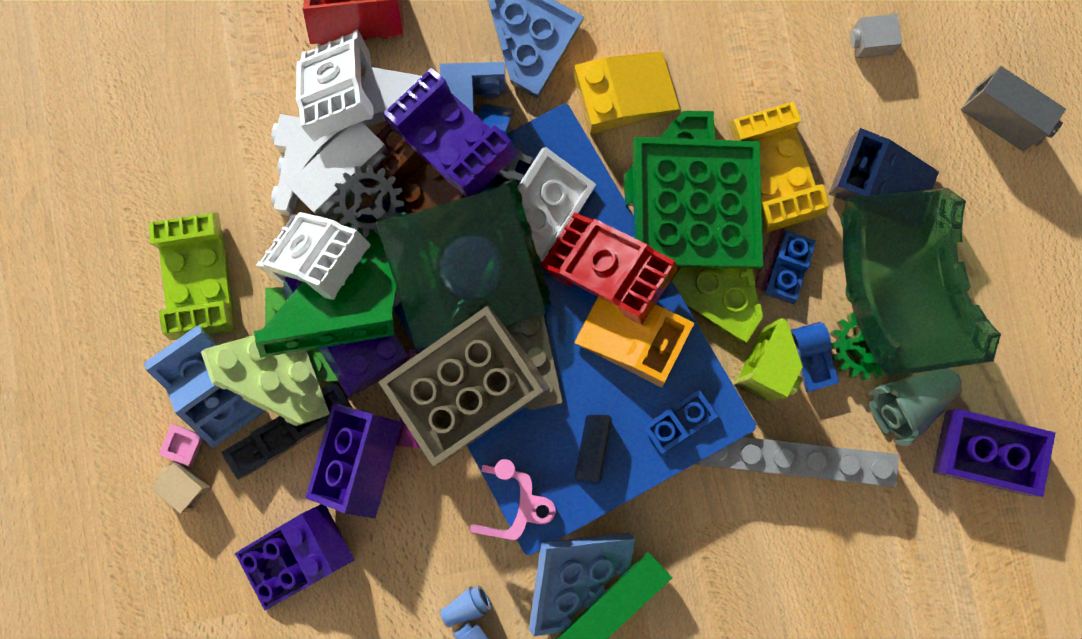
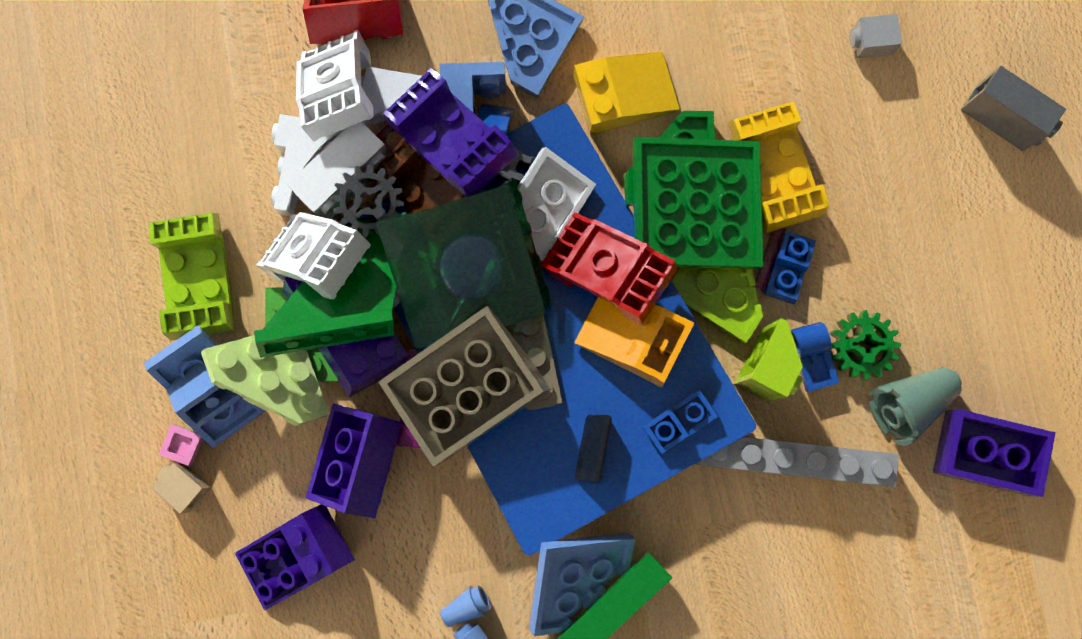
(277, 438): black slope -> none
(528, 503): bright pink piece -> none
(879, 167): dark blue slope -> none
(911, 284): clear green panel -> none

